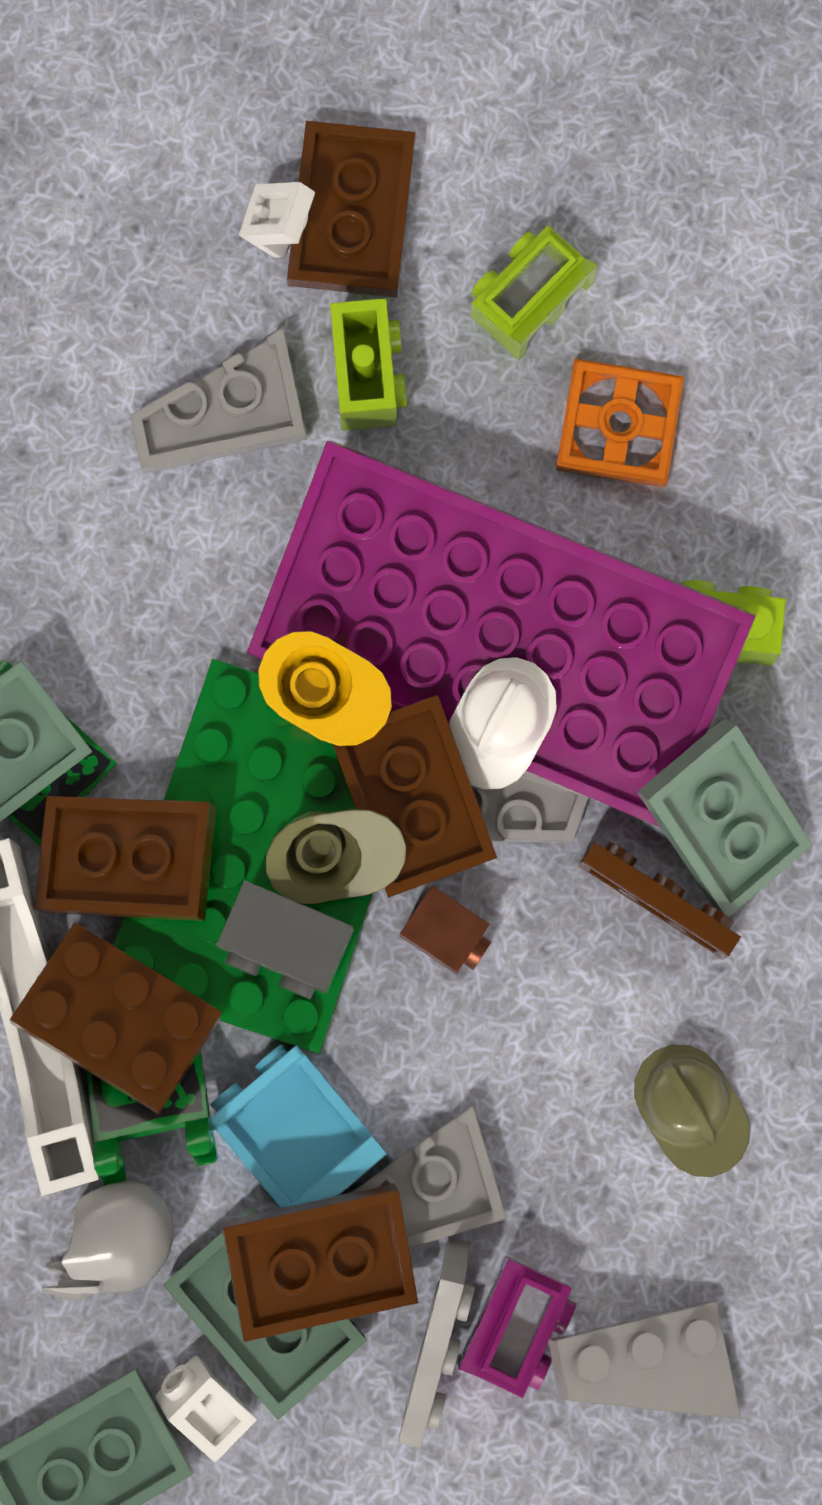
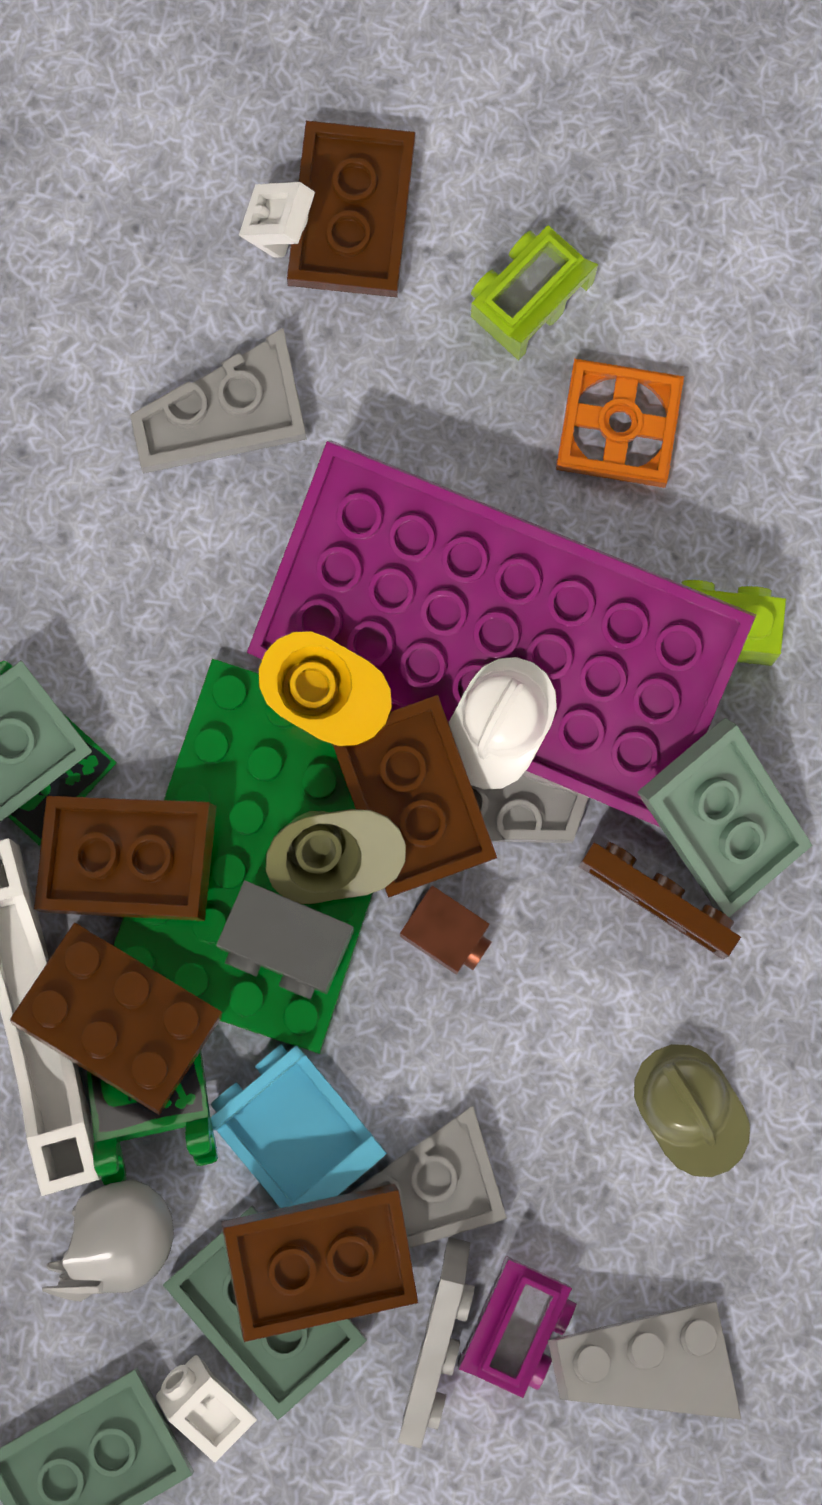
(364, 365): lime brick -> none

